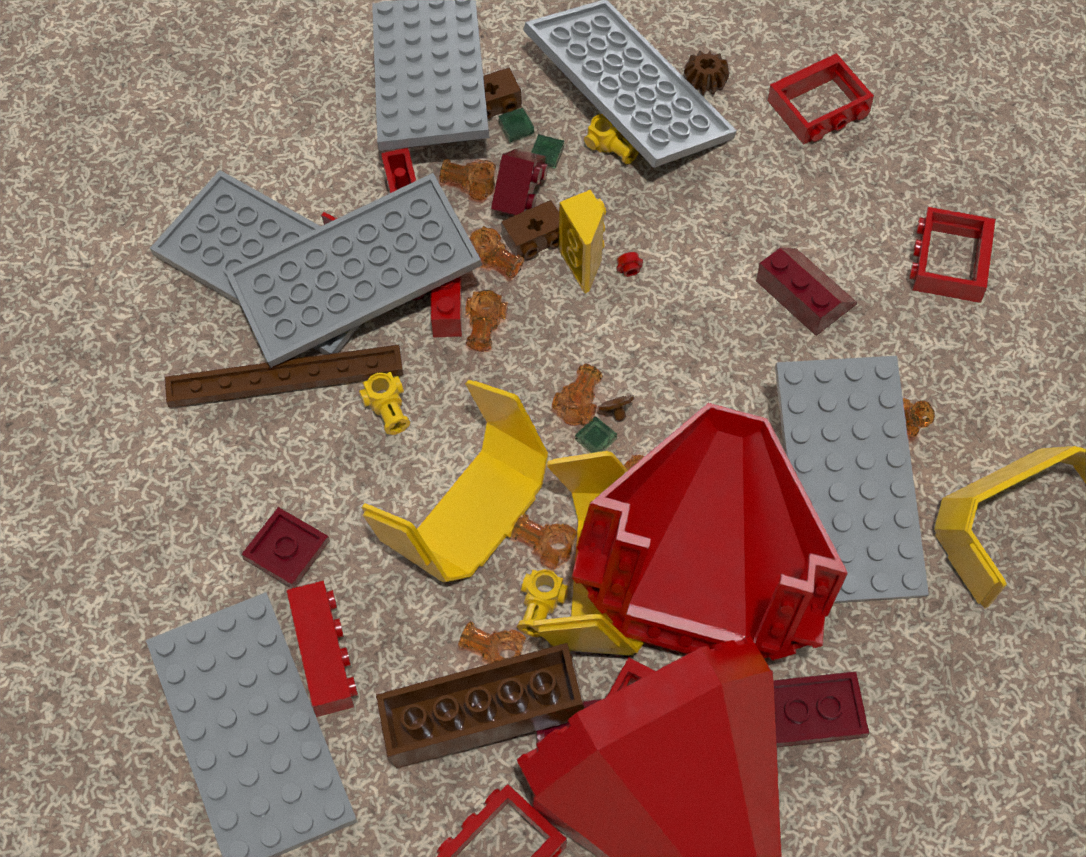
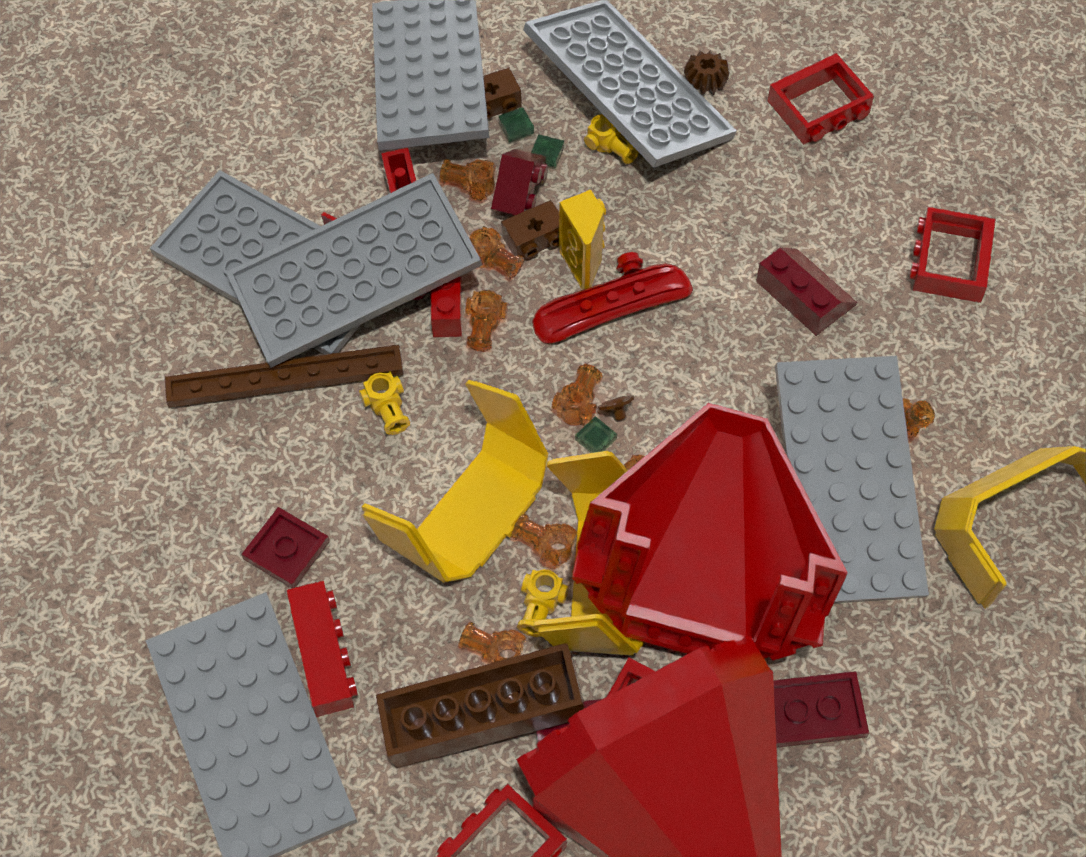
(610, 300): none -> red piece

